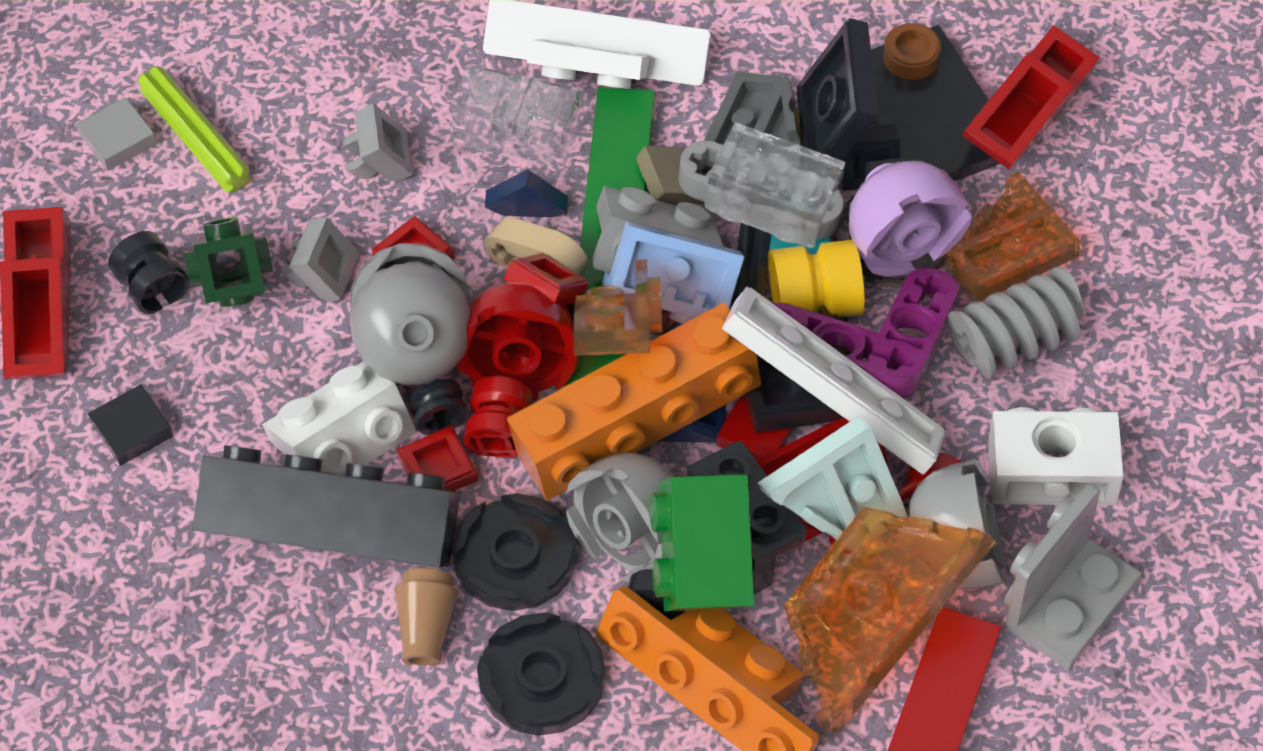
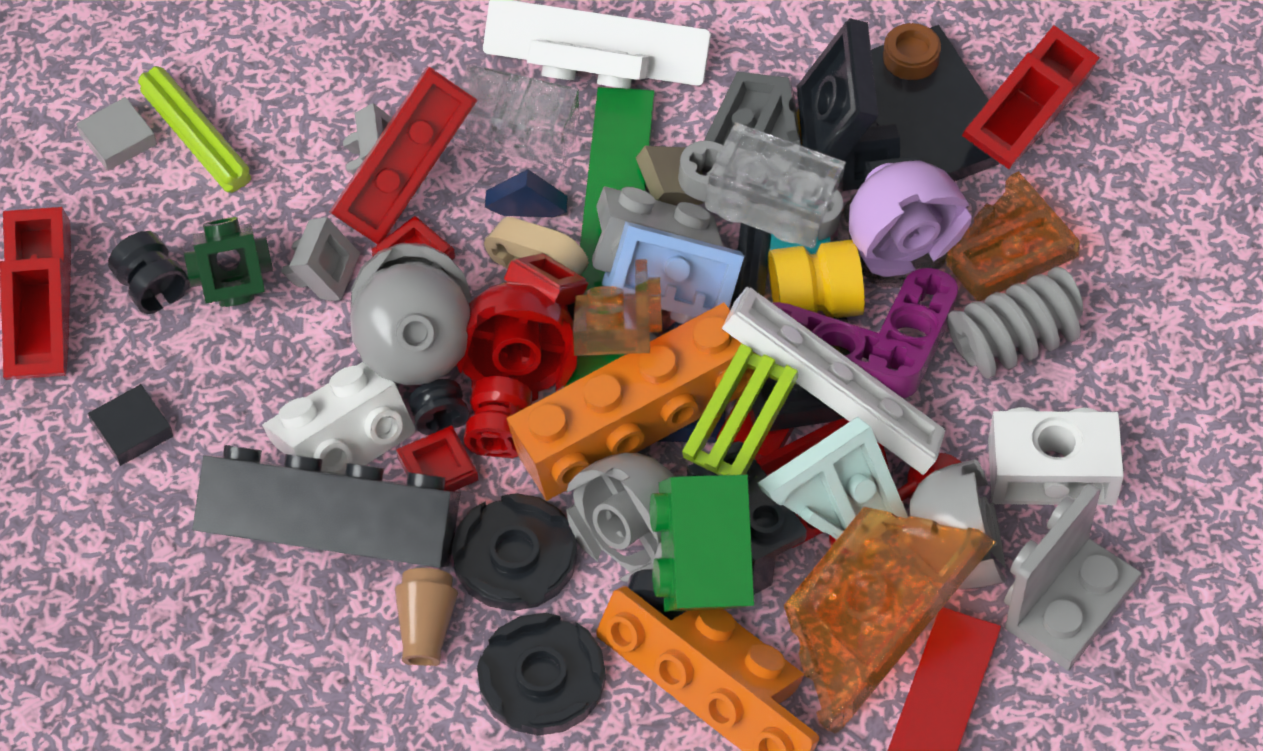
(403, 155): none -> red tile
(764, 368): none -> lime tile

